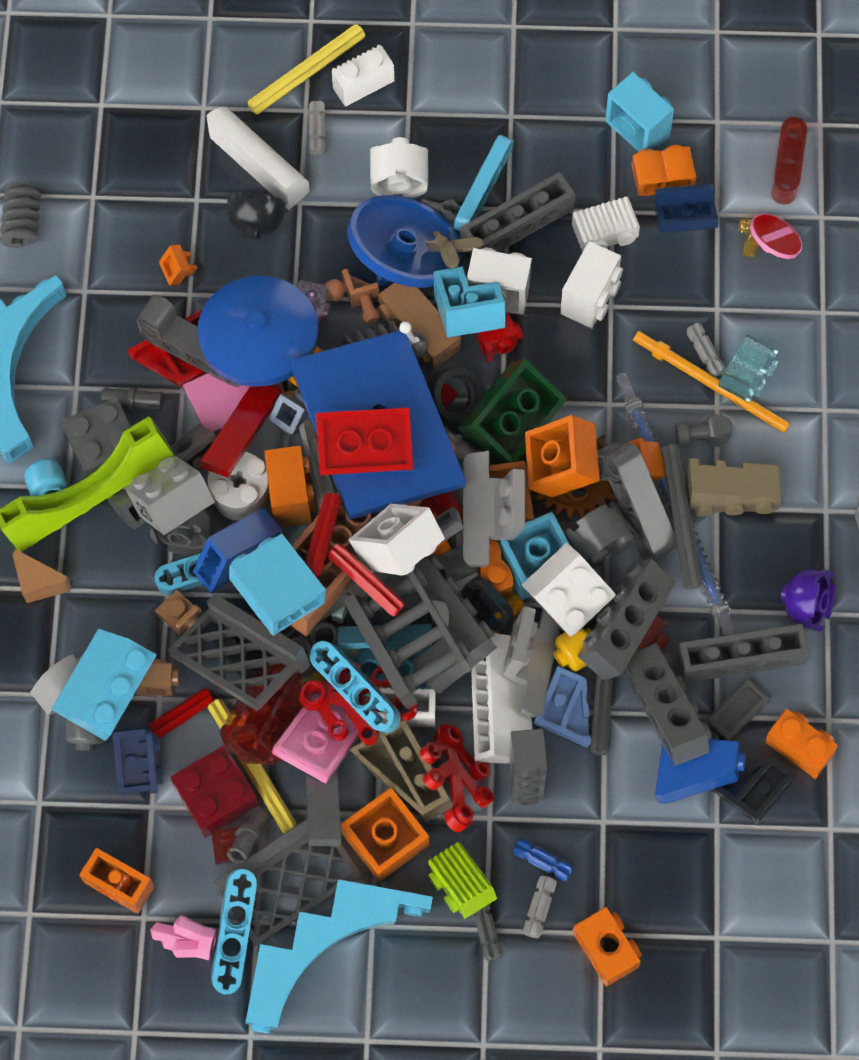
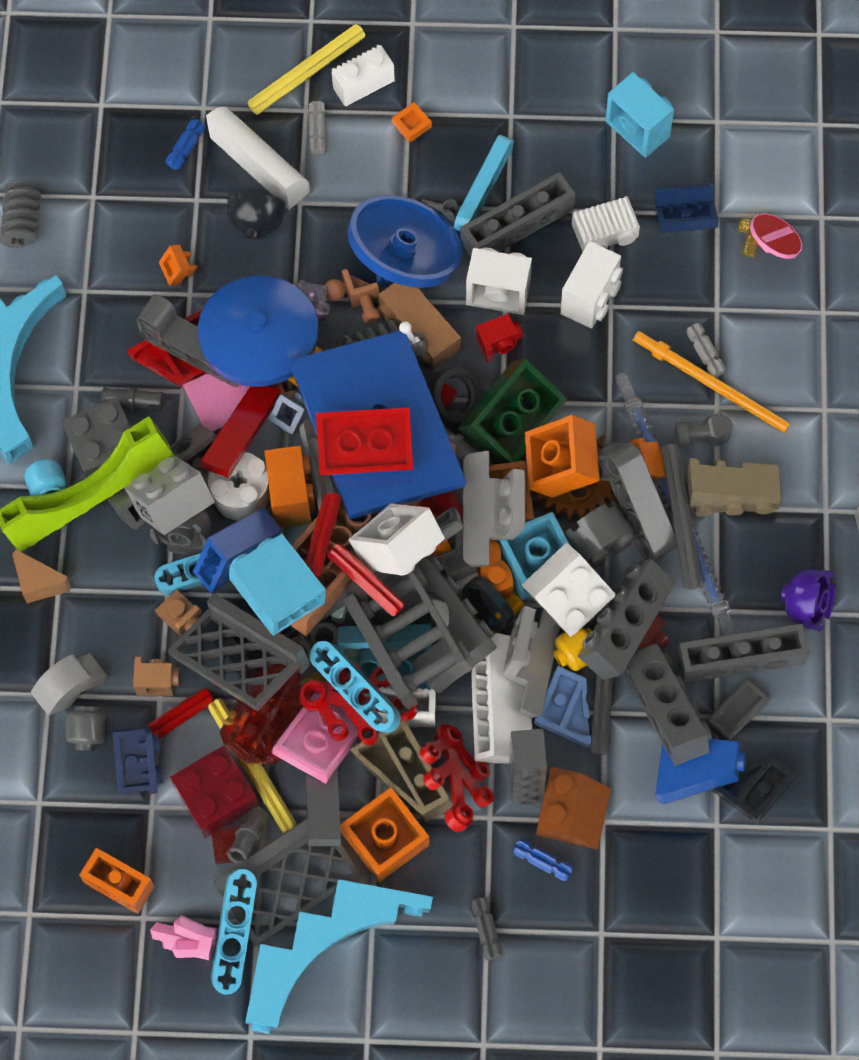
(103, 683): medium azure slope -> none
(185, 144): none -> blue axle
(399, 169): white brick -> none
(411, 122): none -> orange plate
(450, 248): dark tan piece -> none
(461, 880): lime brick -> none
(466, 307): medium azure brick -> none
(539, 907): light grey axle -> none
(573, 808): none -> dark orange slope
(608, 965): orange brick -> none
(662, 169): orange brick -> none
(748, 368): clear light blue brick -> none
(793, 149): clear red beam -> none
(801, 742): orange brick -> none

